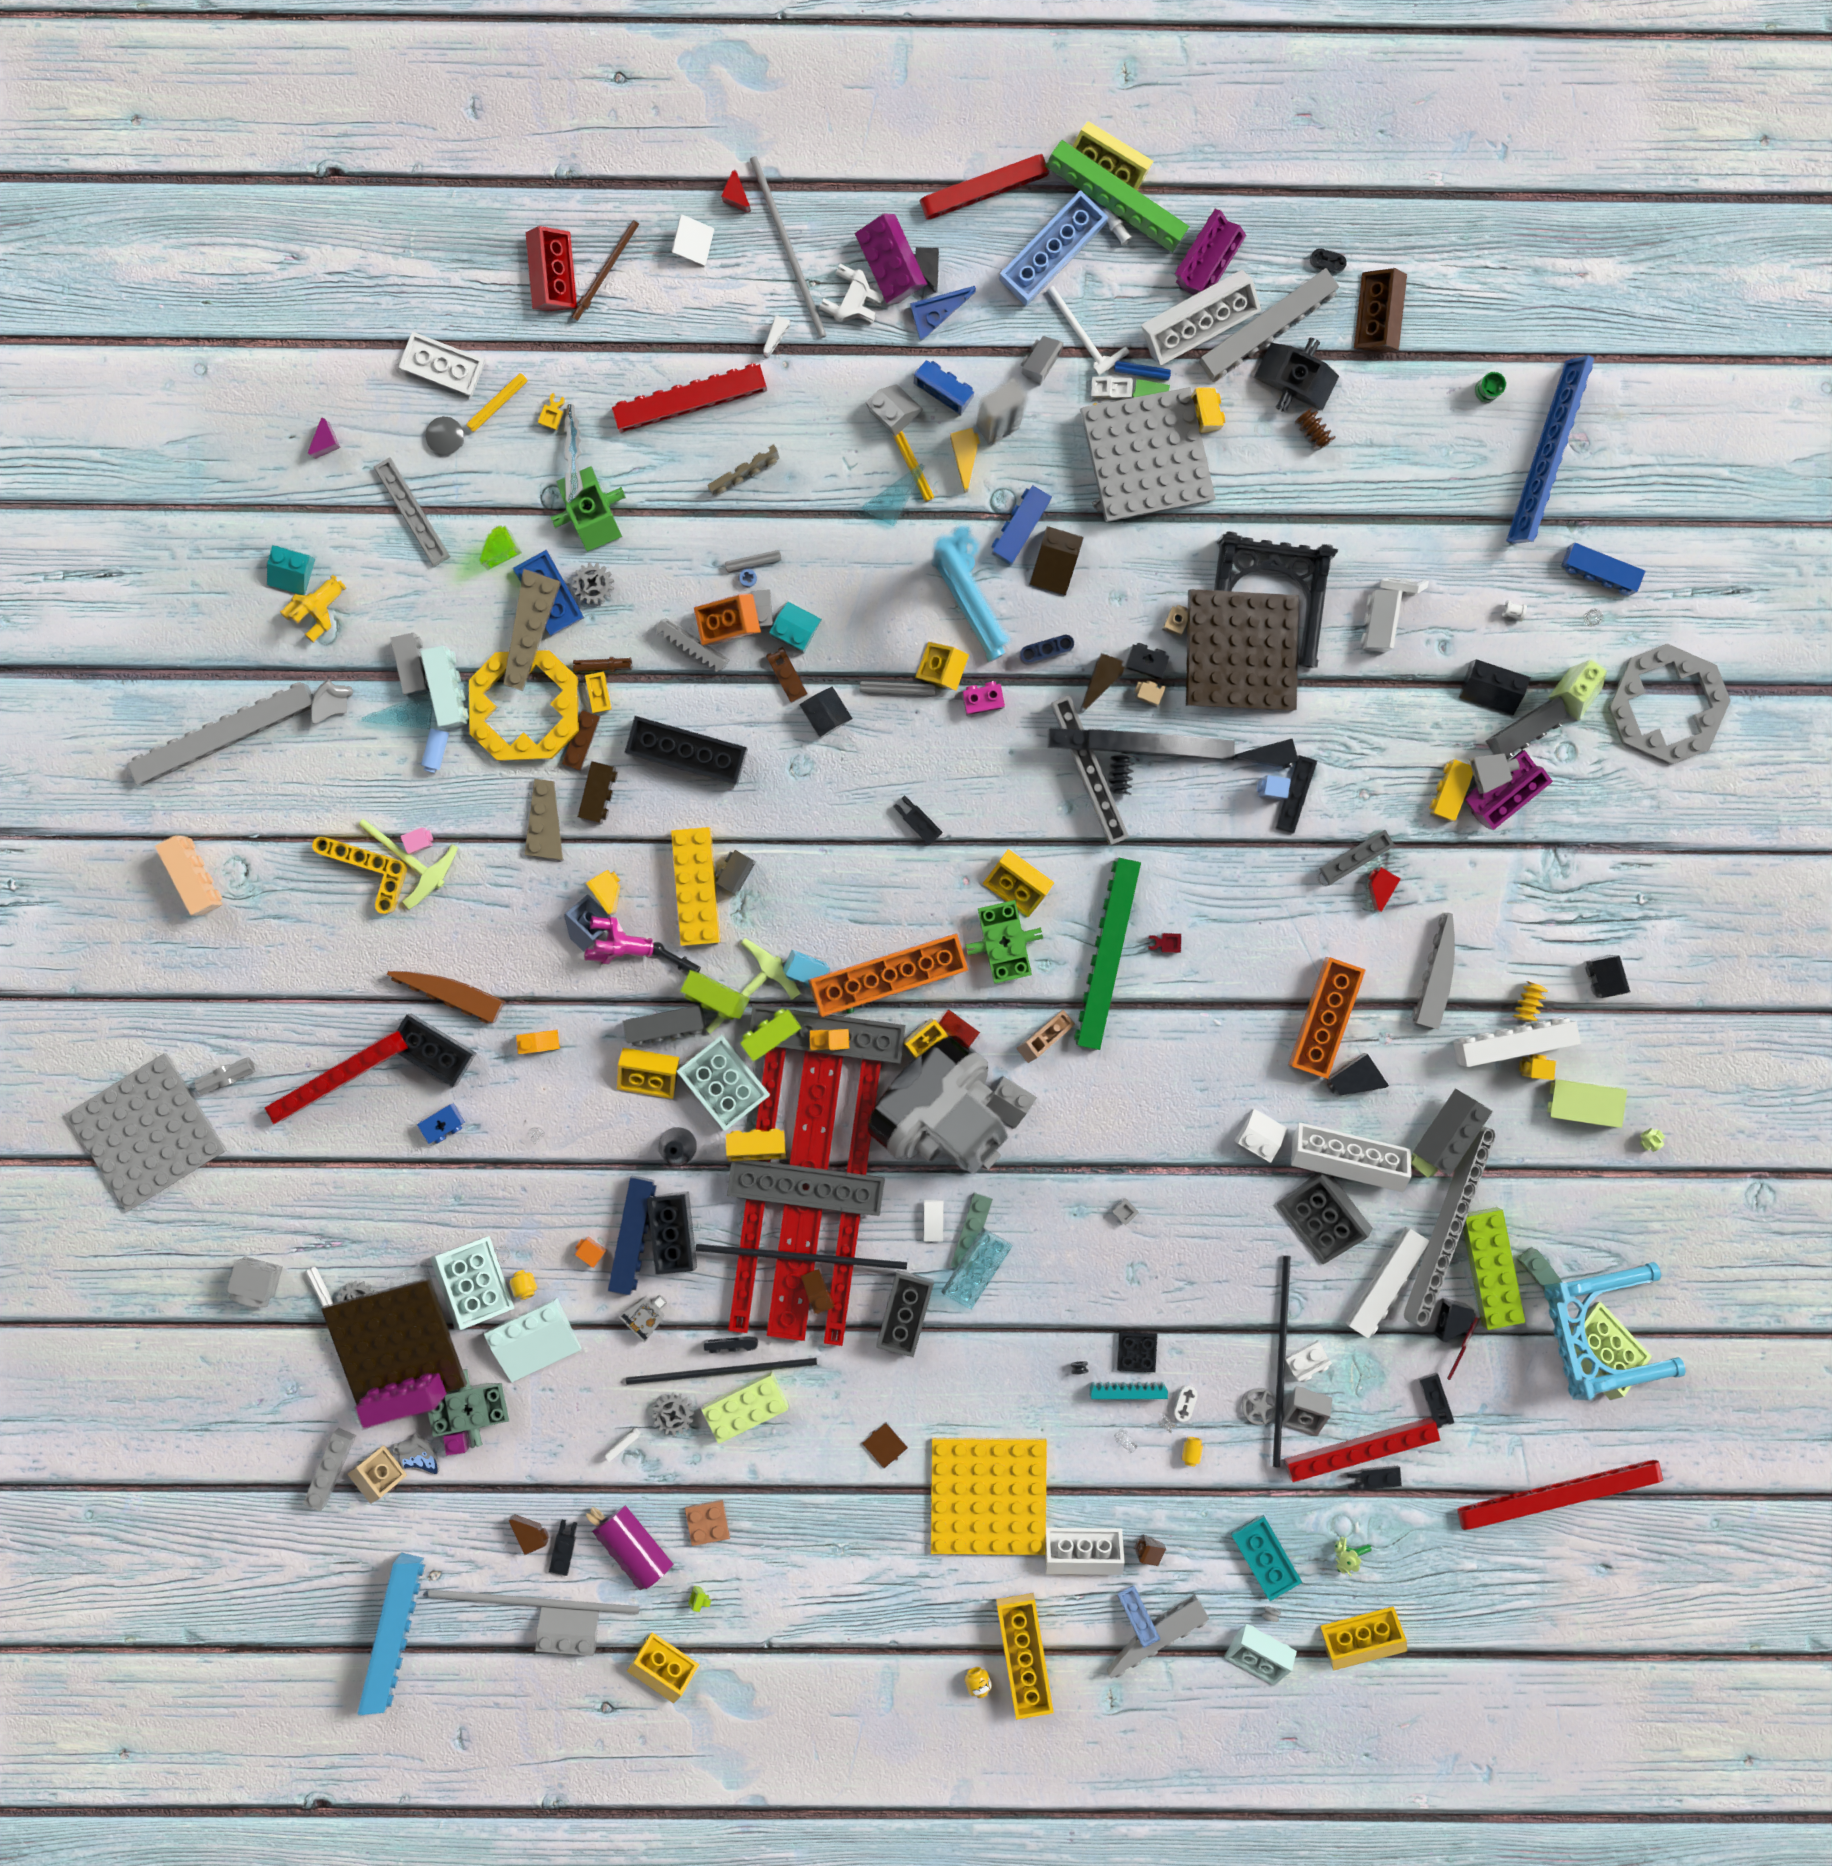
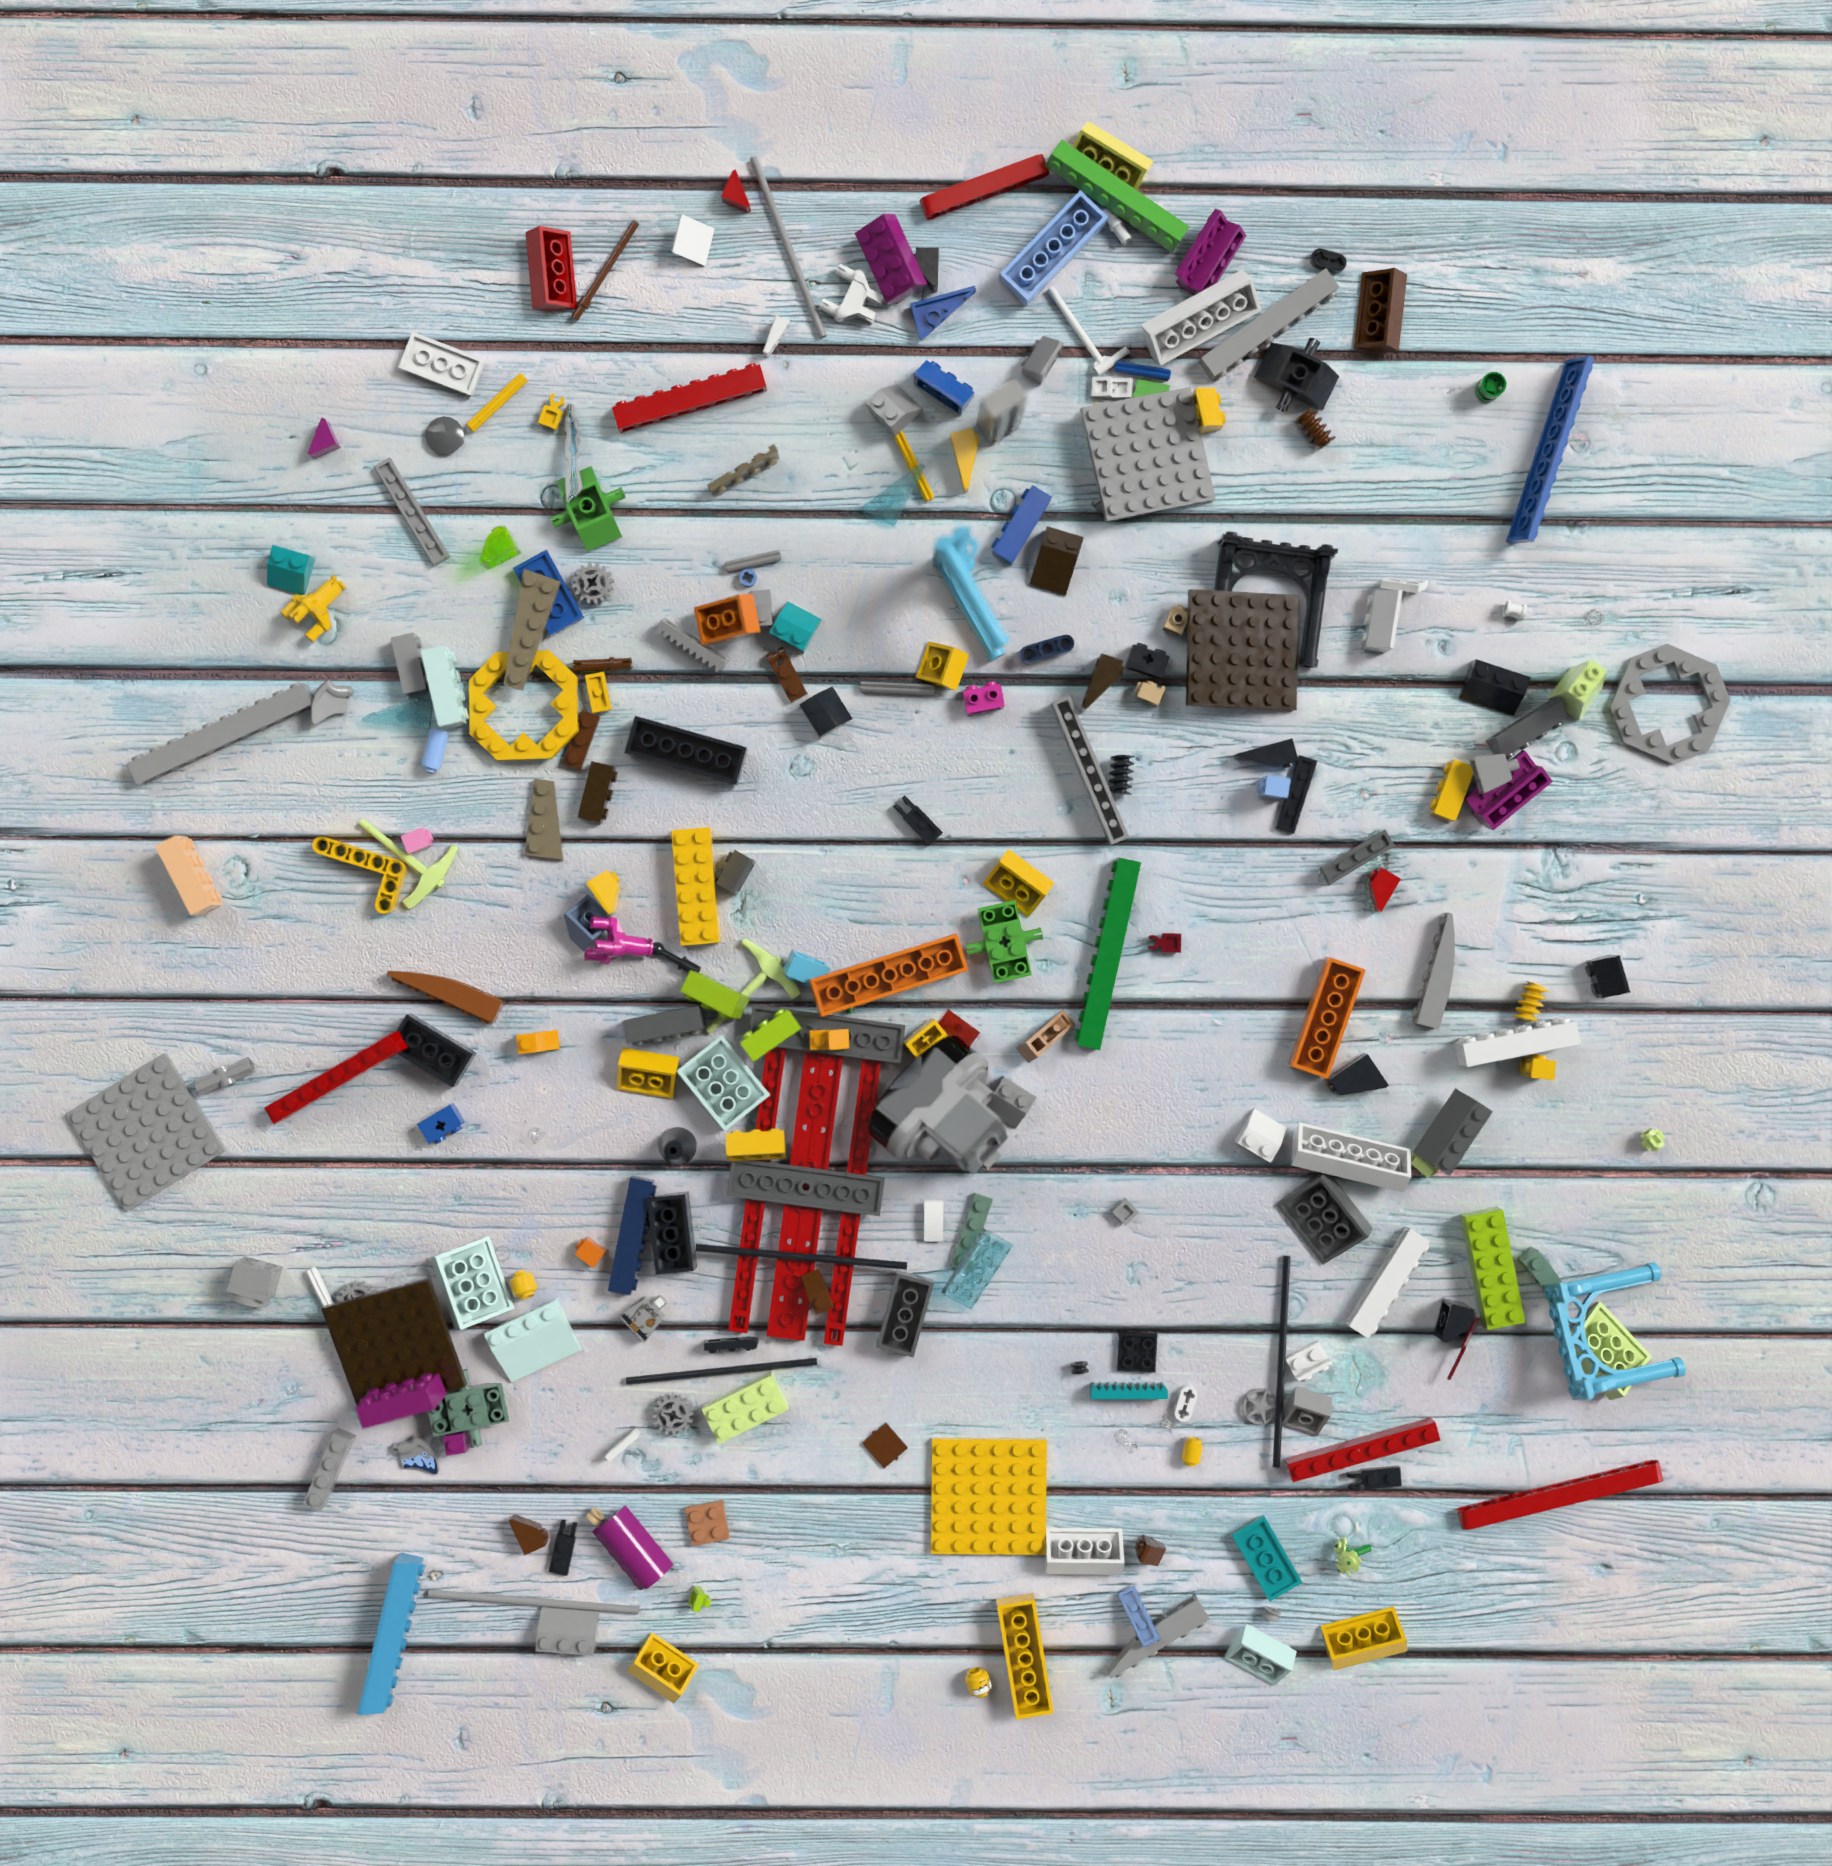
(377, 1474): tan slope -> none
(1140, 743): black slope -> none
(1436, 1399): black plate -> none
(1448, 1229): light grey beam -> none
(1587, 1103): yellowish green slope -> none
(1602, 568): blue brick -> none

